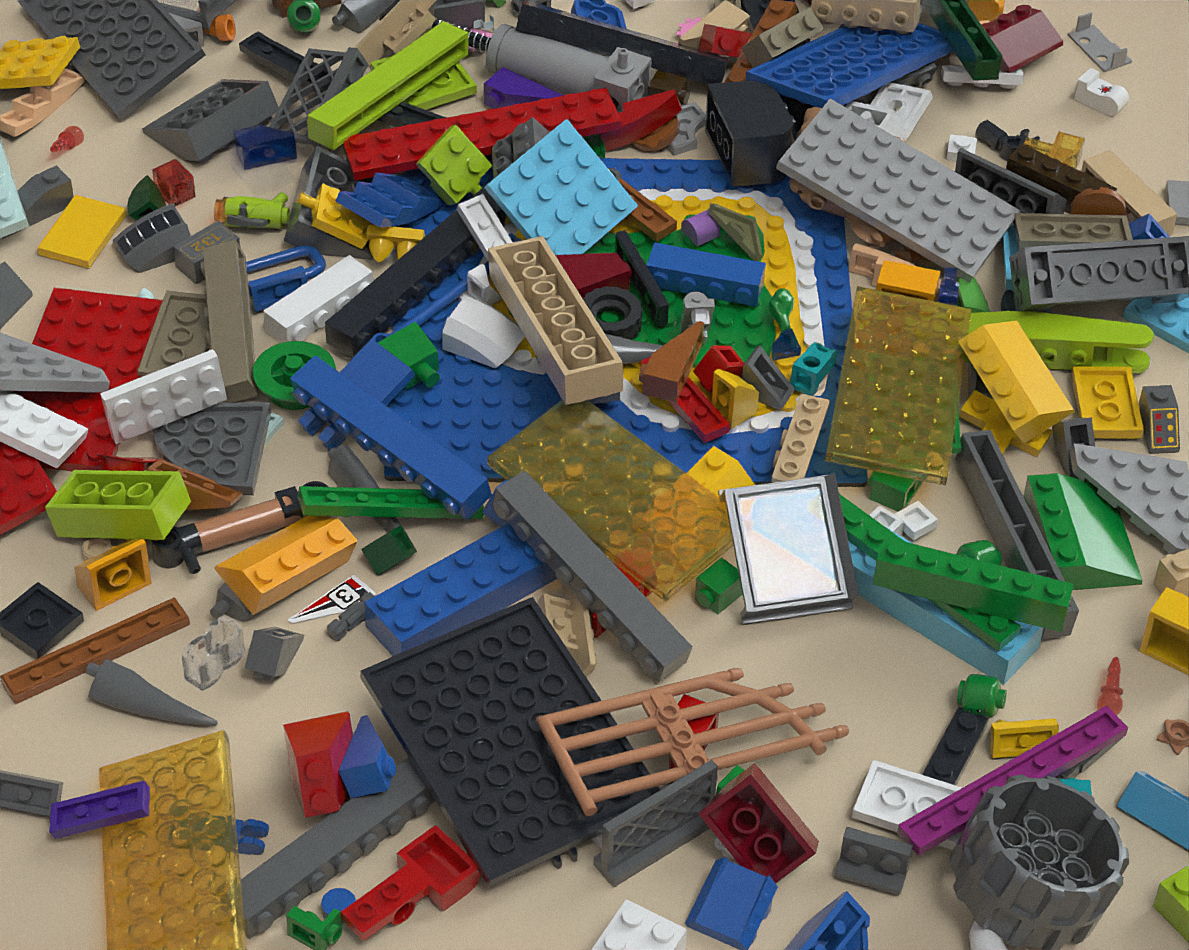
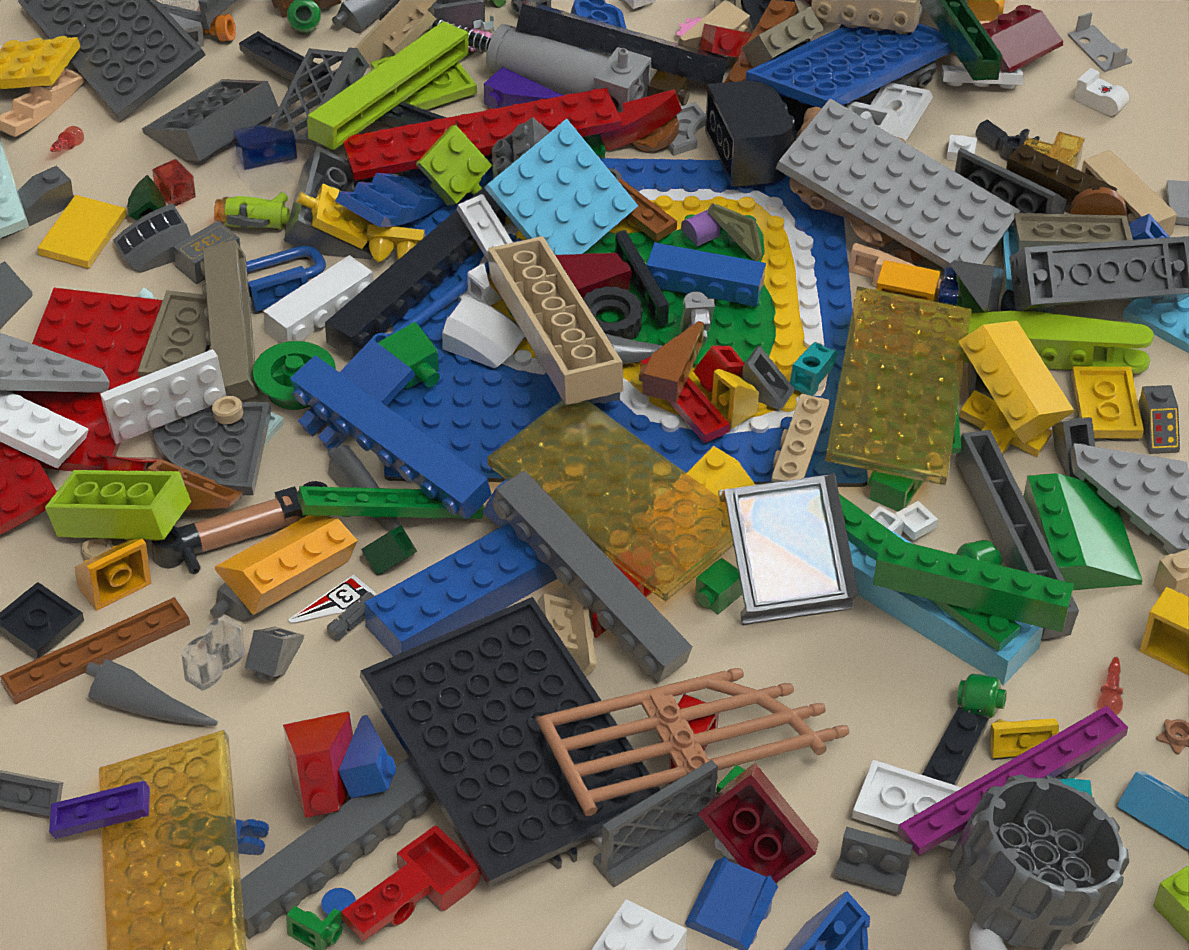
(227, 409): none -> tan tile
(781, 307): green animal -> none
(785, 346): tile -> none
(982, 282): none -> dark grey slope

